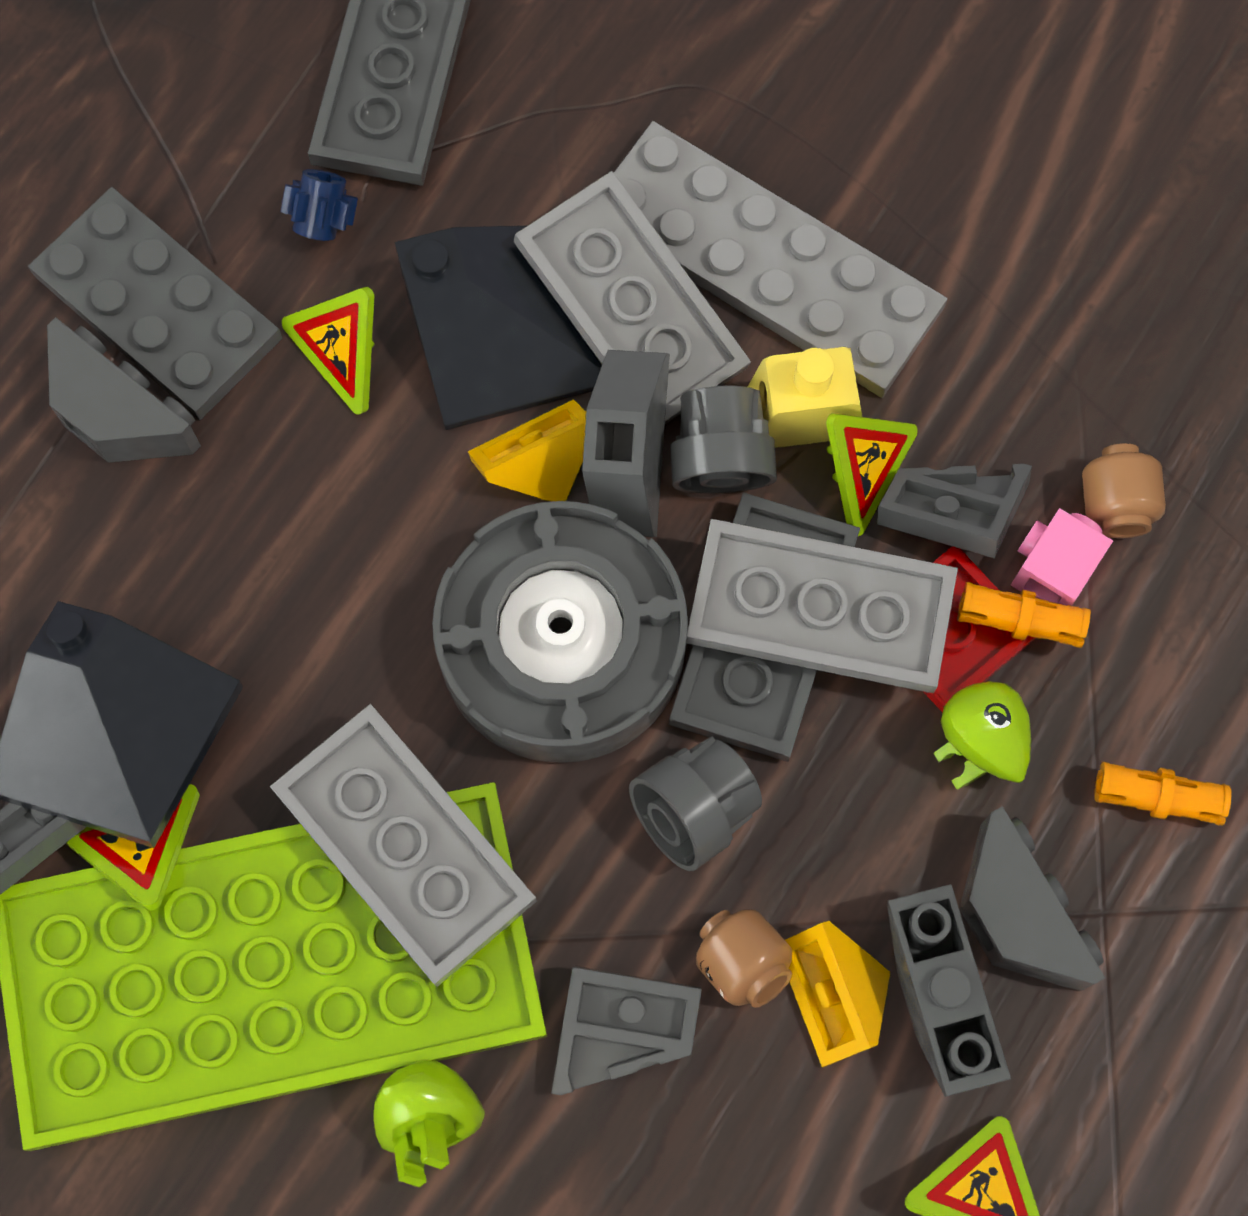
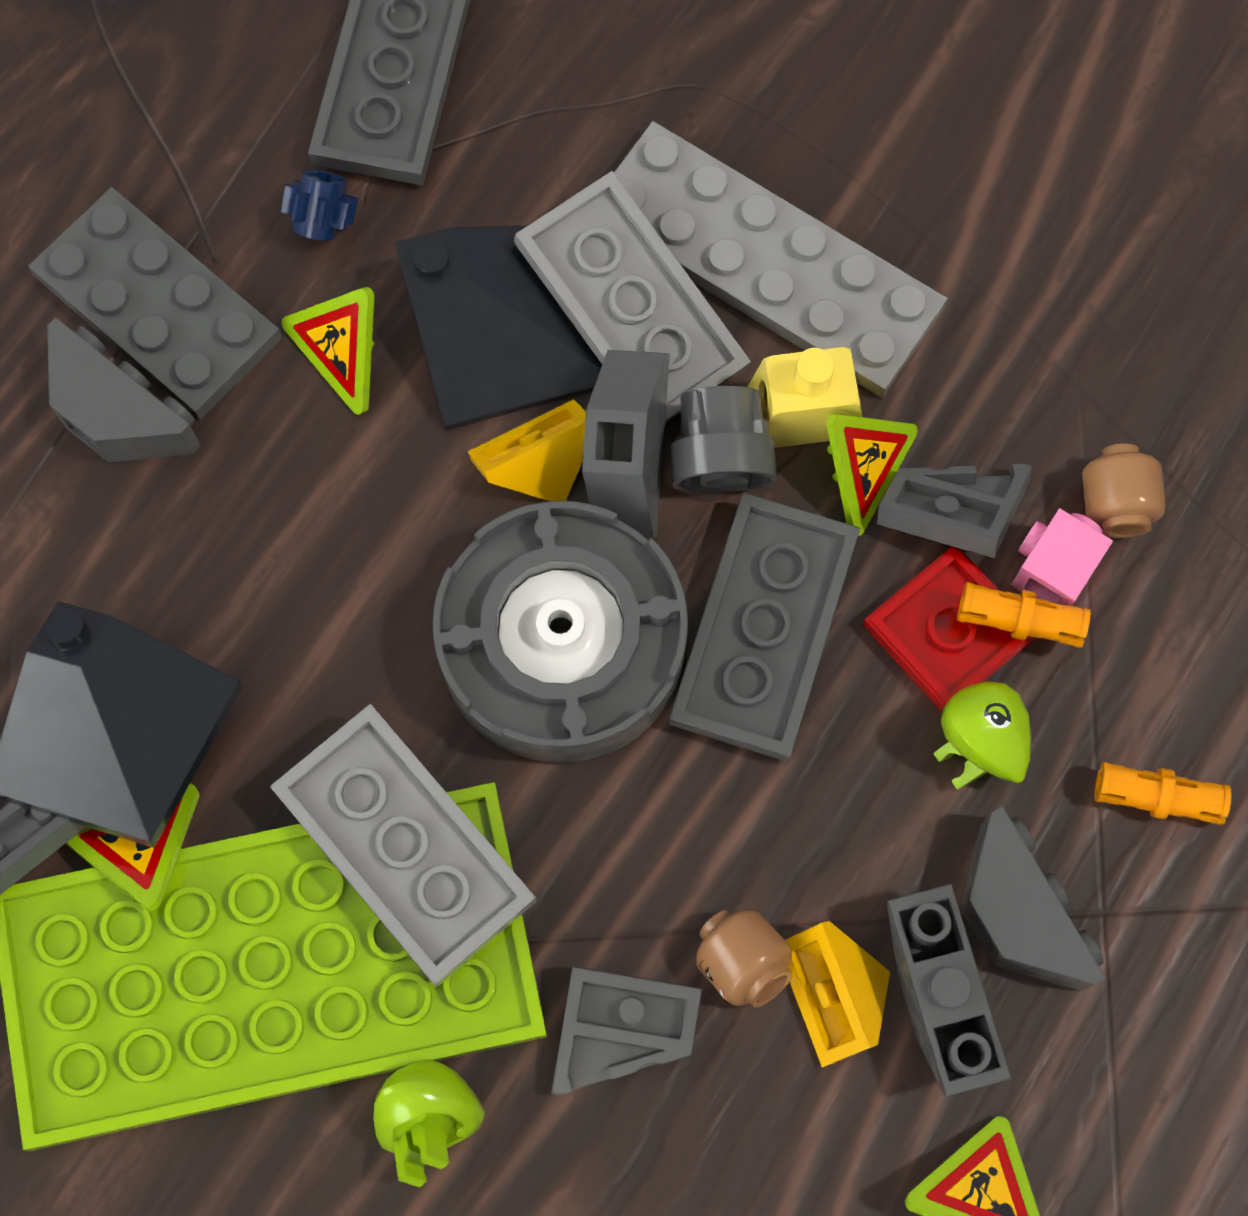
(695, 801): dark grey piece -> none
(822, 606): light grey plate -> none

